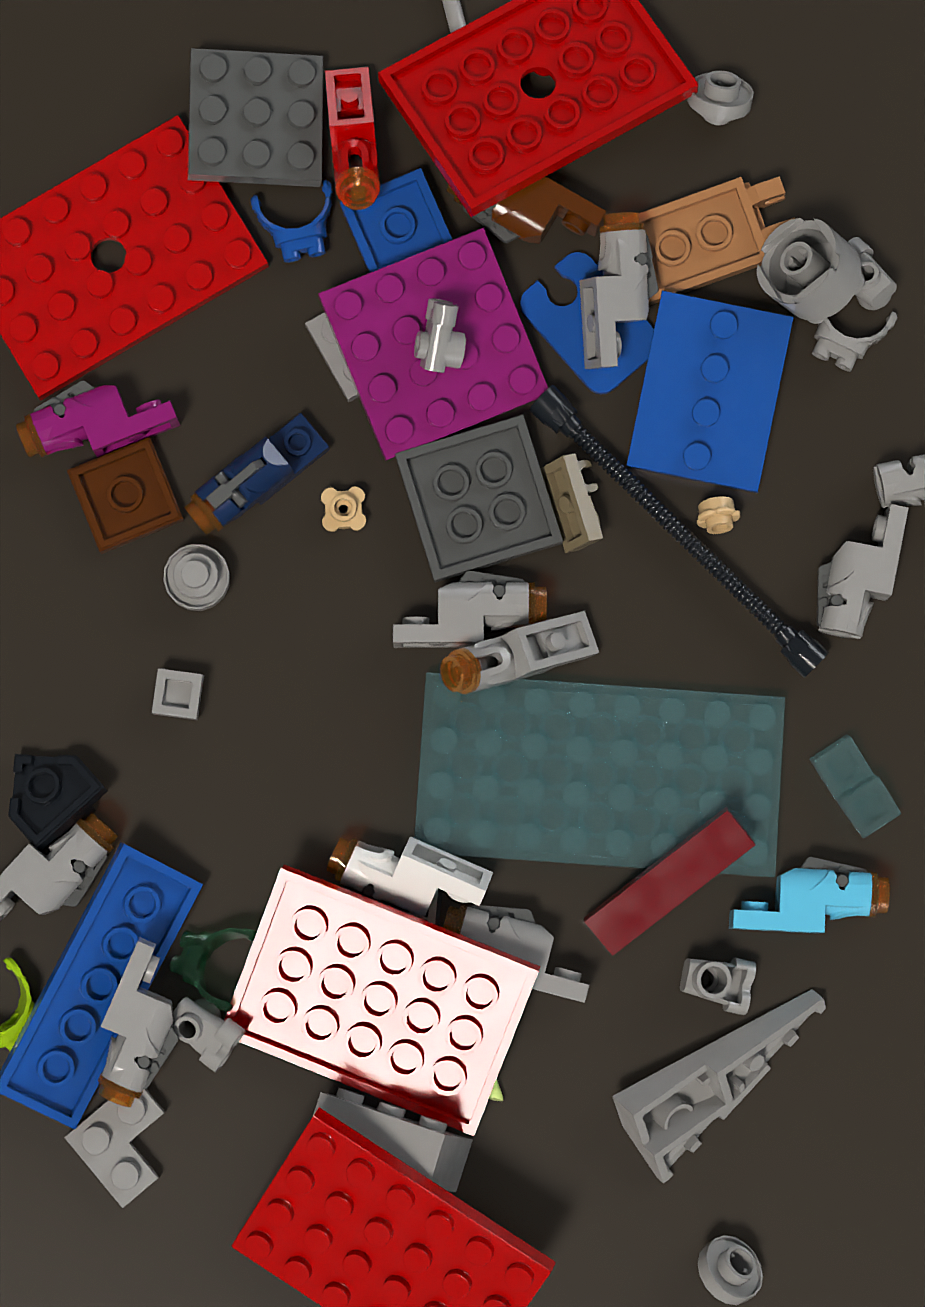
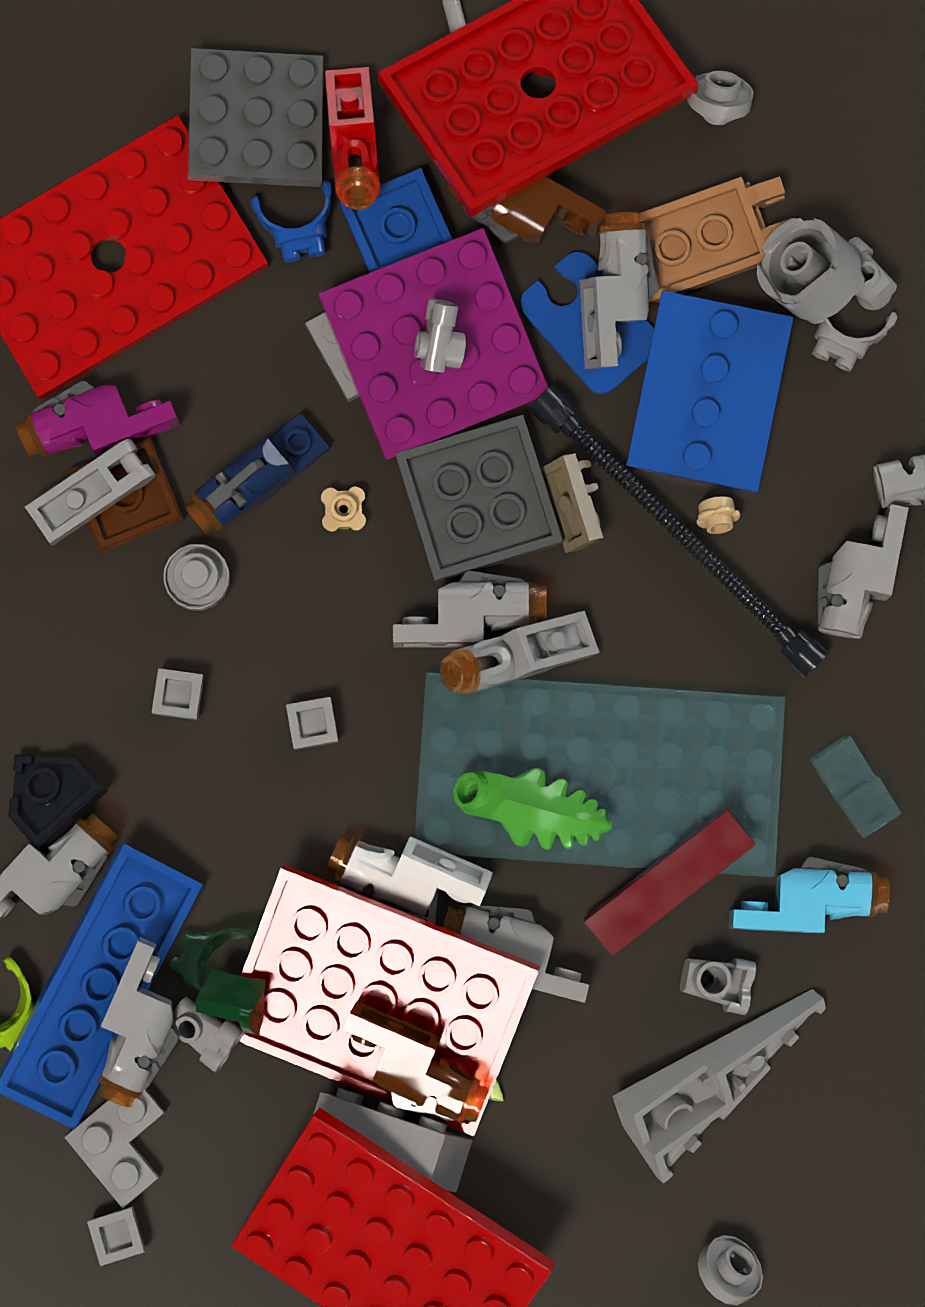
(89, 492): none -> light grey plate
(116, 1236): none -> light grey plate
(233, 999): none -> dark green tile
(312, 723): none -> light grey plate
(410, 1072): none -> plate
(531, 808): none -> bright green plant

